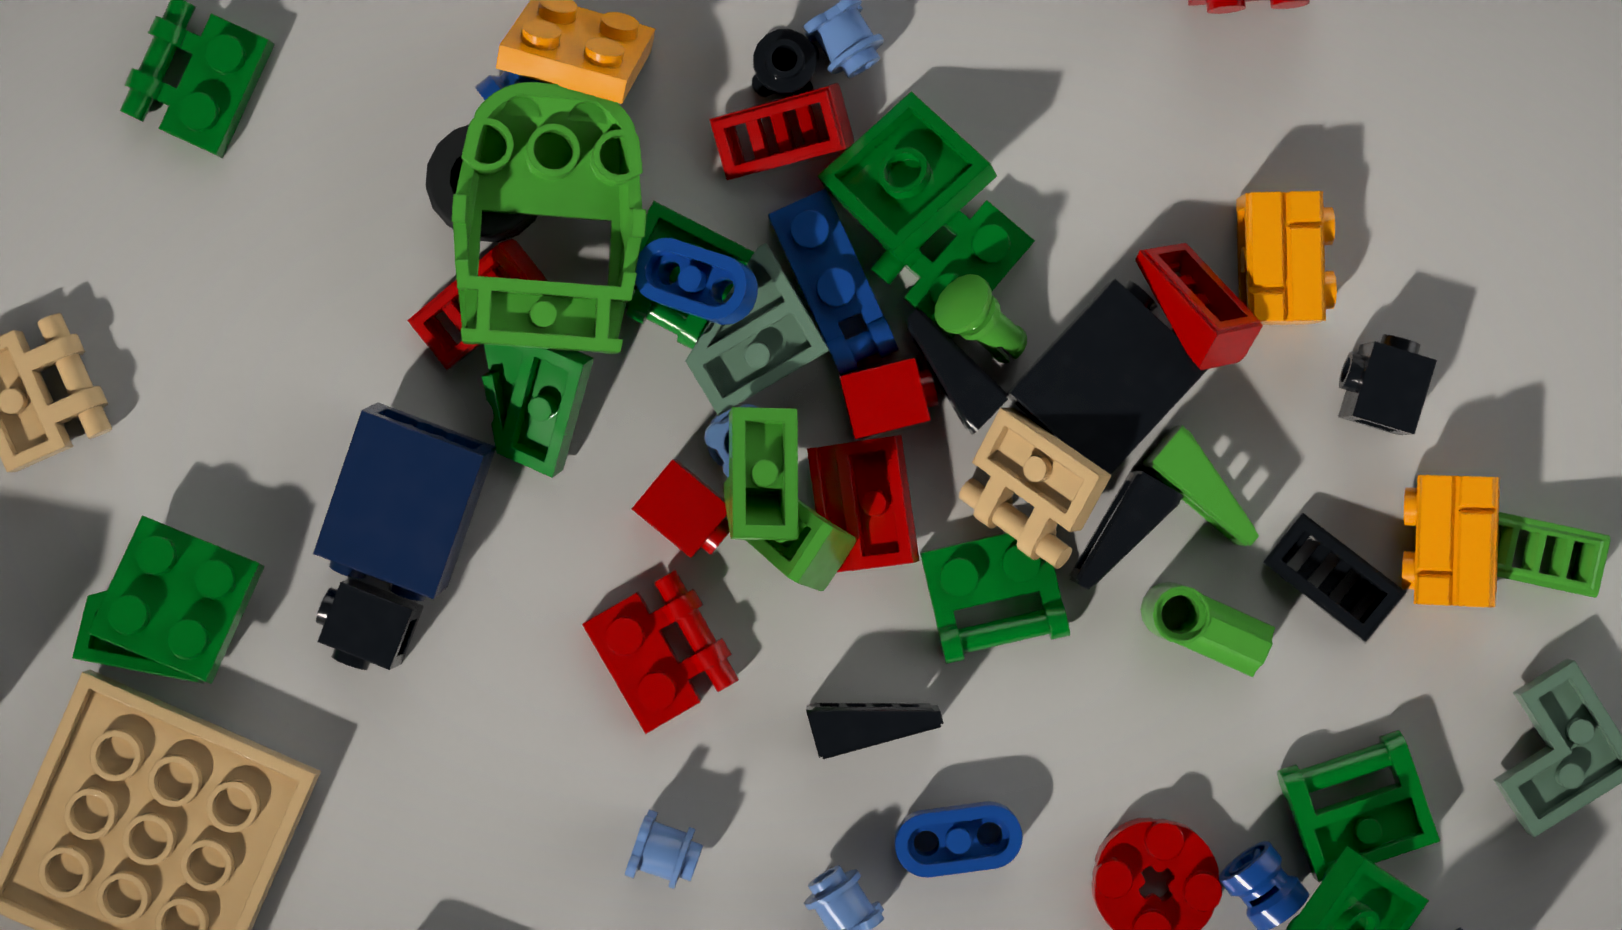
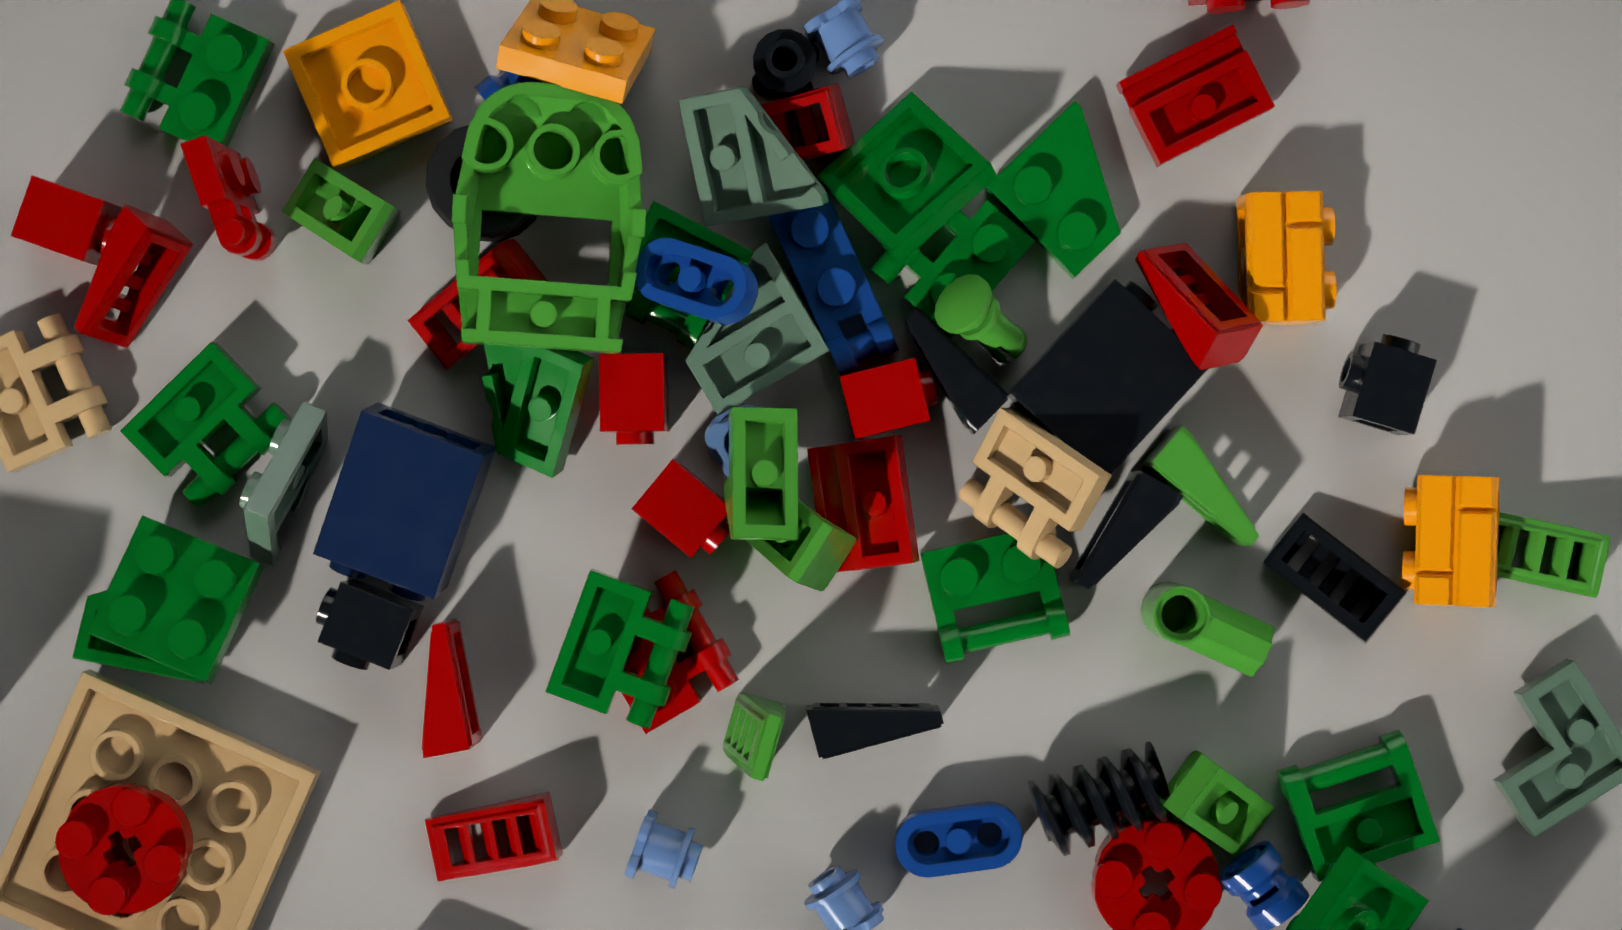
(65, 220): none -> red brick
(110, 883): none -> red plate
(133, 241): none -> red slope
(192, 412): none -> green plate
(227, 190): none -> red plate
(284, 482): none -> sand green wing
(341, 212): none -> bright green slope
(368, 85): none -> light orange plate
(450, 704): none -> red slope
(543, 825): none -> red slope
(600, 643): none -> green plate
(634, 396): none -> red brick
(743, 159): none -> sand green wing
(754, 734): none -> bright green slope
(1060, 193): none -> green wing
(1102, 799): none -> black piece
(1195, 95): none -> red plate
(1216, 803): none -> bright green slope

